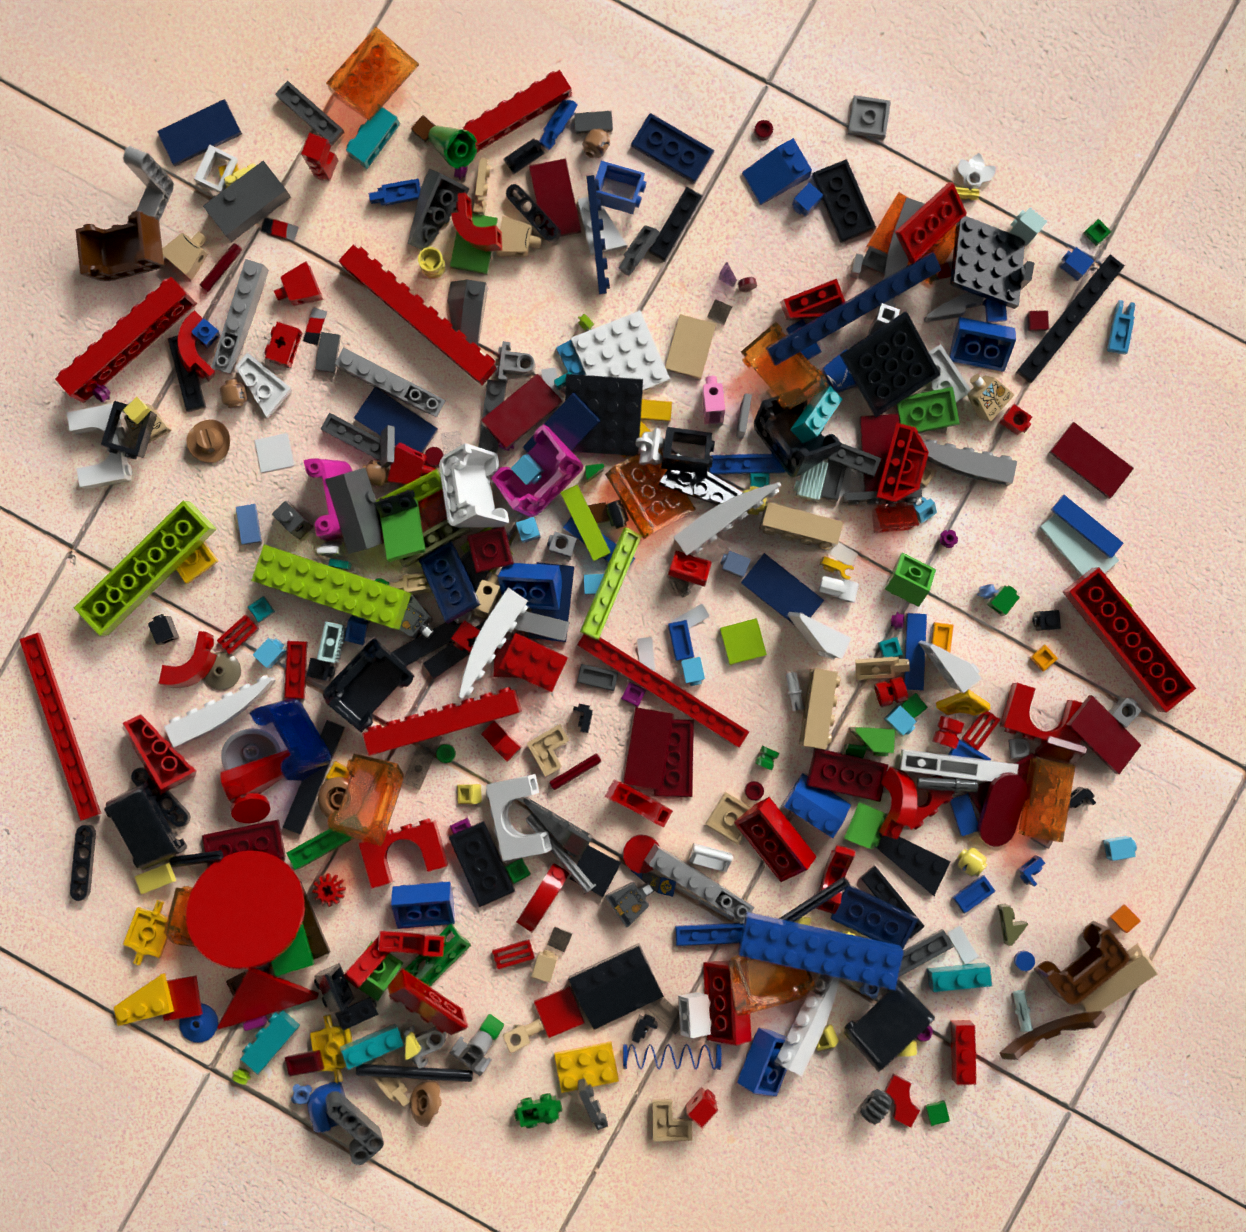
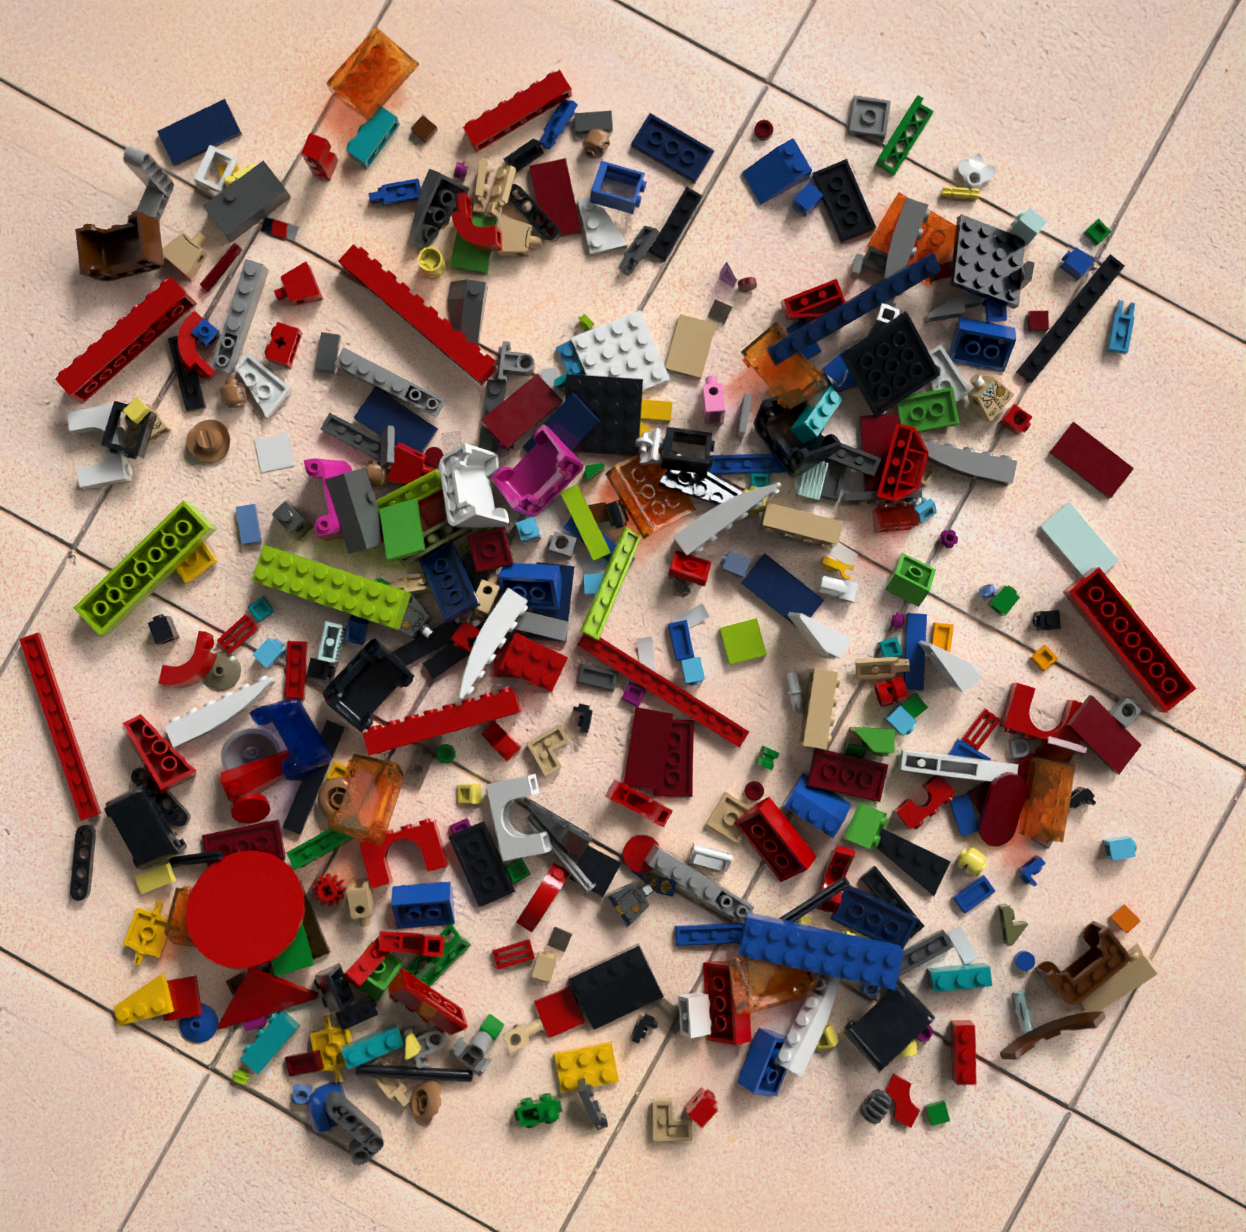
(101, 393): magenta plate -> none
(309, 112): dark grey plate -> none
(315, 326): sticker -> none
(331, 549): white slope -> none
(341, 564): teal tile -> none
(361, 900): none -> tan torso
(396, 504): black hinge -> none
(454, 145): green cone -> none
(501, 190): none -> tan hinge
(528, 470): medium azure brick -> none
(575, 771): dark red axle -> none
(597, 226): dark blue plate -> none
(718, 1056): blue piece -> none
(901, 129): none -> green fence
(903, 802): red arch -> none
(931, 222): red tile -> none
(947, 784): dark grey pin -> none
(948, 732): red wheel -> none
(963, 703): yellow tile -> none
(1087, 526): blue tile -> none

